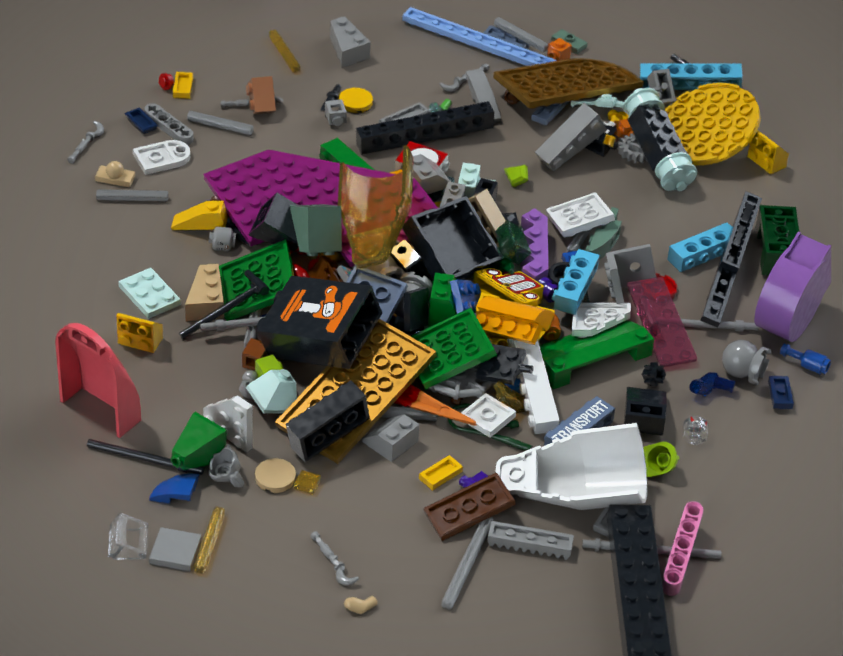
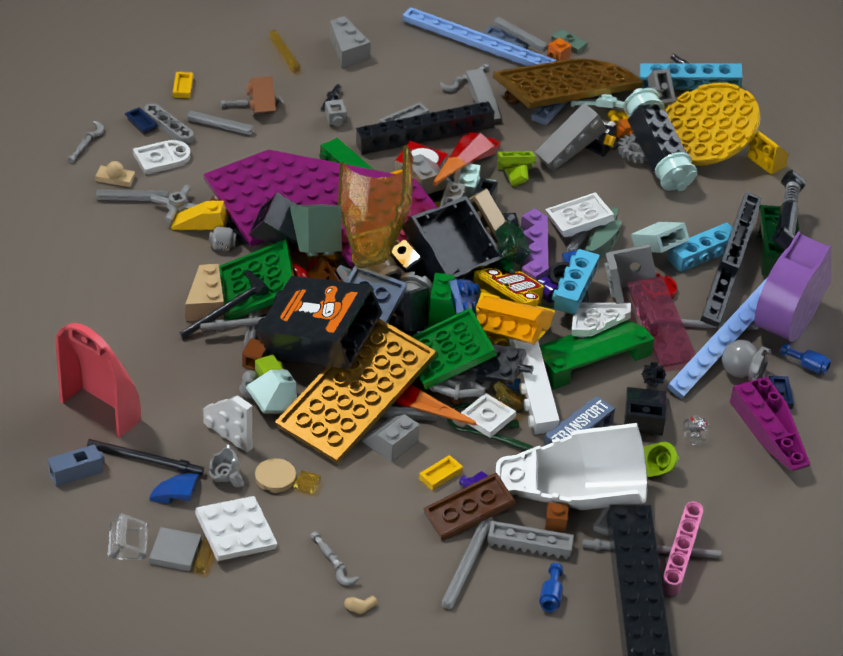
(75, 465): none -> sand blue brick
(138, 333): yellow slope -> none
(149, 293): light aqua plate -> none
(166, 81): red plate -> none
(175, 203): none -> light grey bar
(198, 443): green slope -> none
(236, 528): none -> white plate
(327, 421): black brick -> none
(356, 99): yellow tile -> none
(444, 106): arm -> none
(468, 150): none -> red plate
(512, 159): none -> lime bracket
(552, 589): none -> blue piece
(554, 331): orange brick -> none
(556, 517): none -> dark orange brick
(661, 236): none -> light aqua brick
(709, 382): clear blue arm -> none
(715, 346): none -> light blue plate
(770, 421): none -> magenta wedge
(789, 209): none -> black piece

